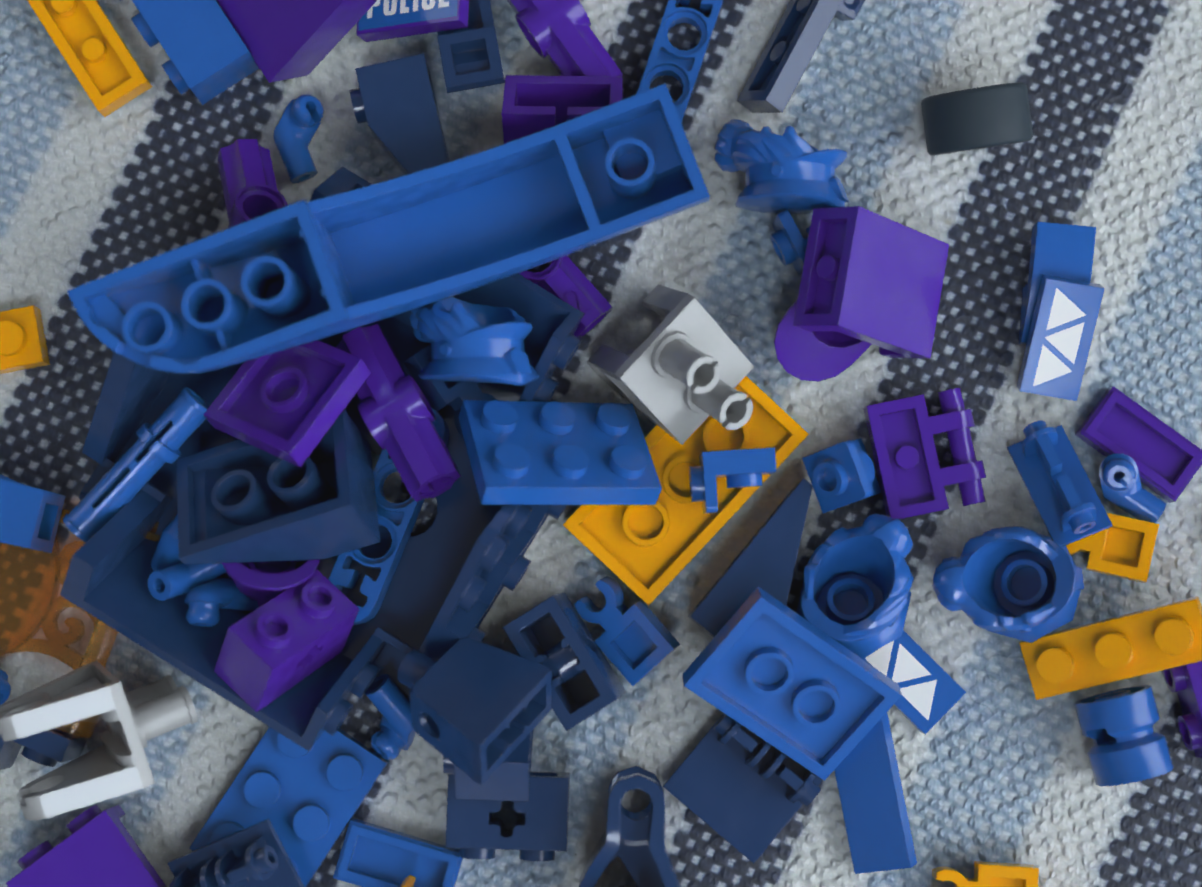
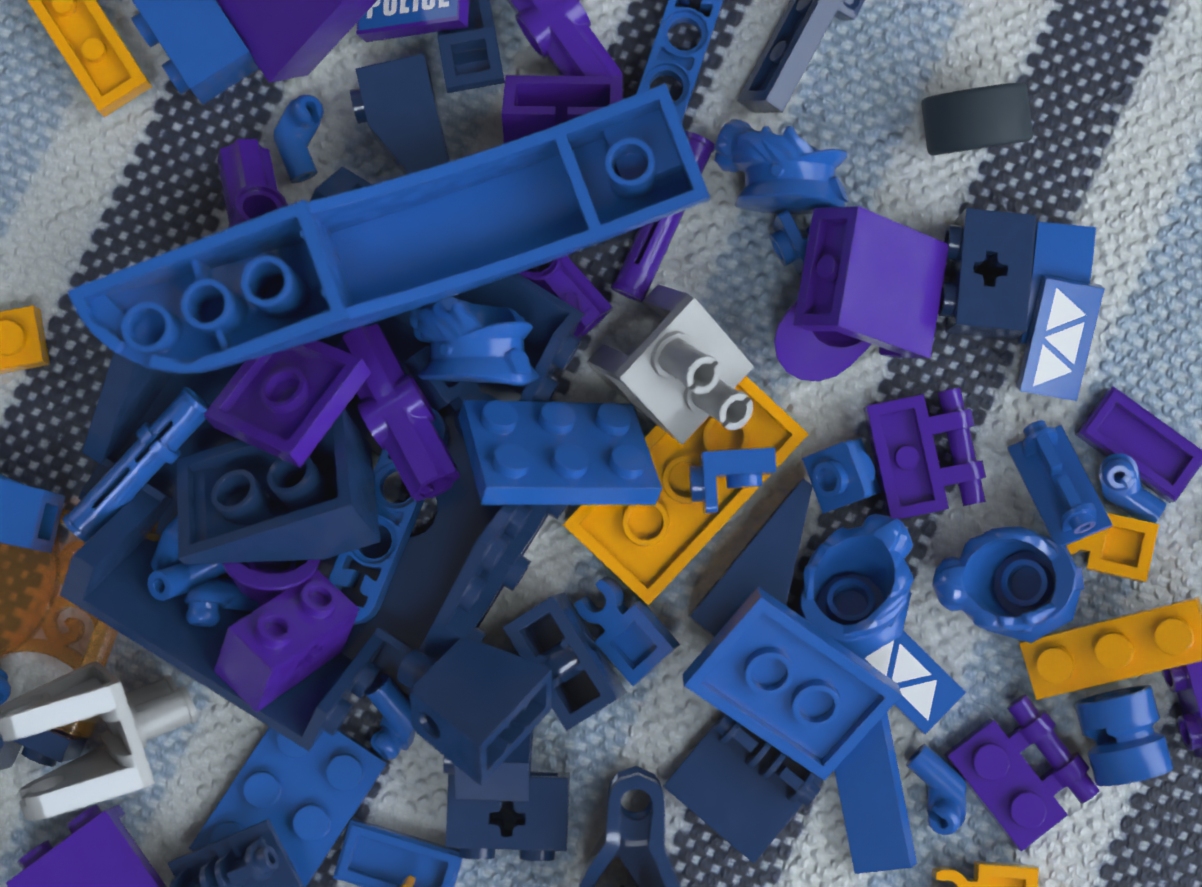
(654, 239): none -> dark purple pin
(945, 790): none -> blue arm
(1006, 782): none -> dark purple plate
(1007, 248): none -> dark blue brick

